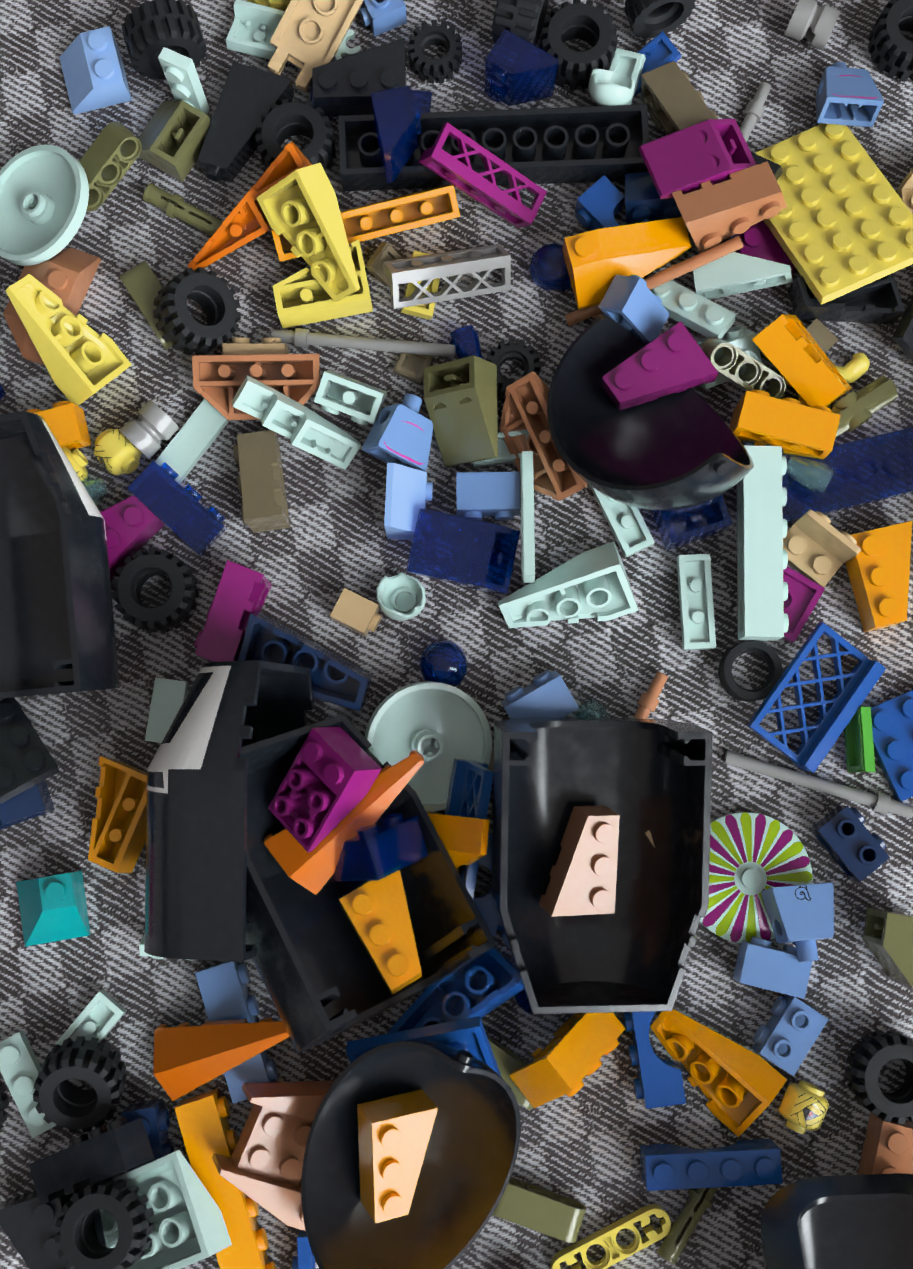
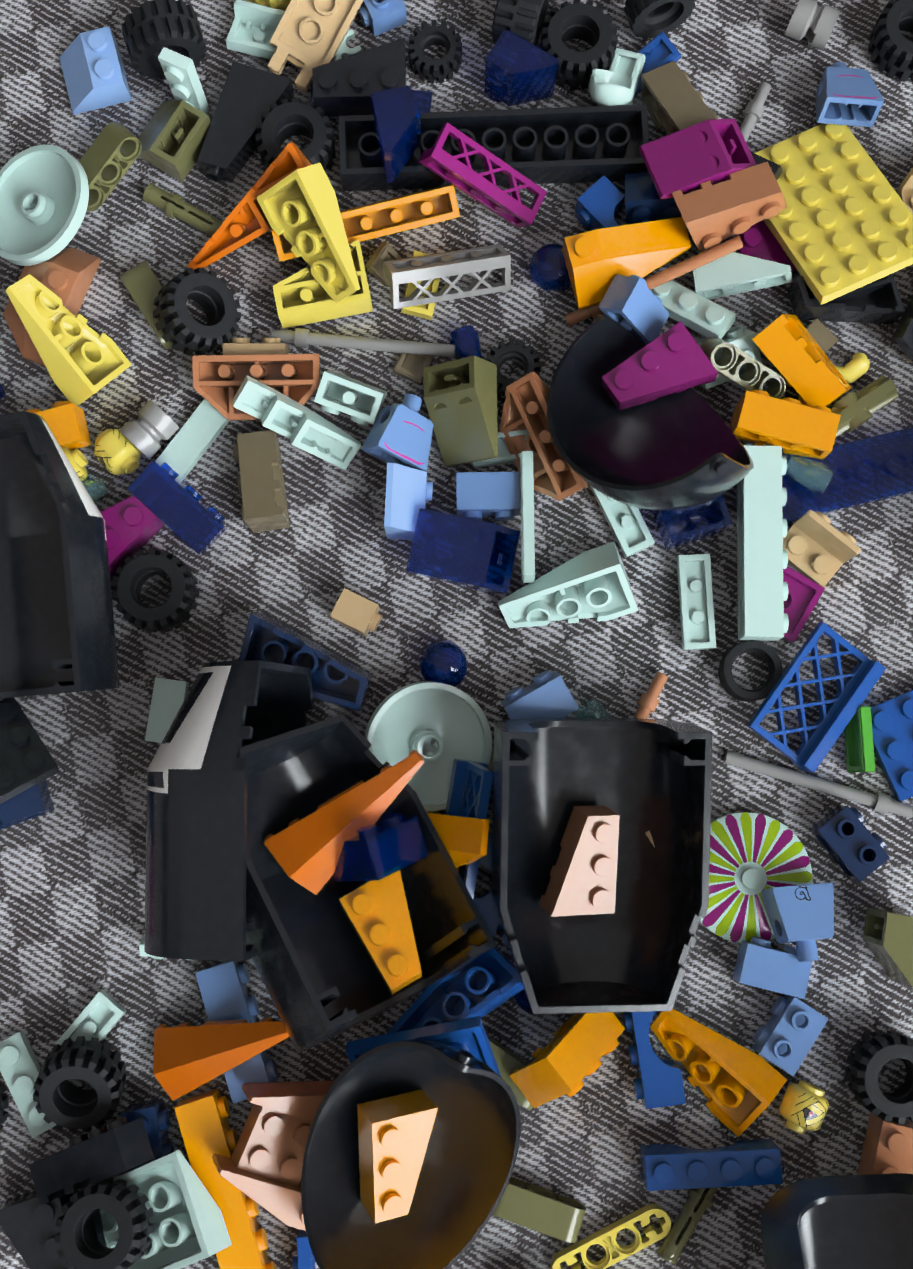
(53, 908): teal slope -> none
(120, 817): light orange wedge -> none
(237, 595): magenta wedge -> none
(323, 785): magenta slope -> none
(400, 596): light aqua hair -> none
(881, 575): light orange wedge -> none

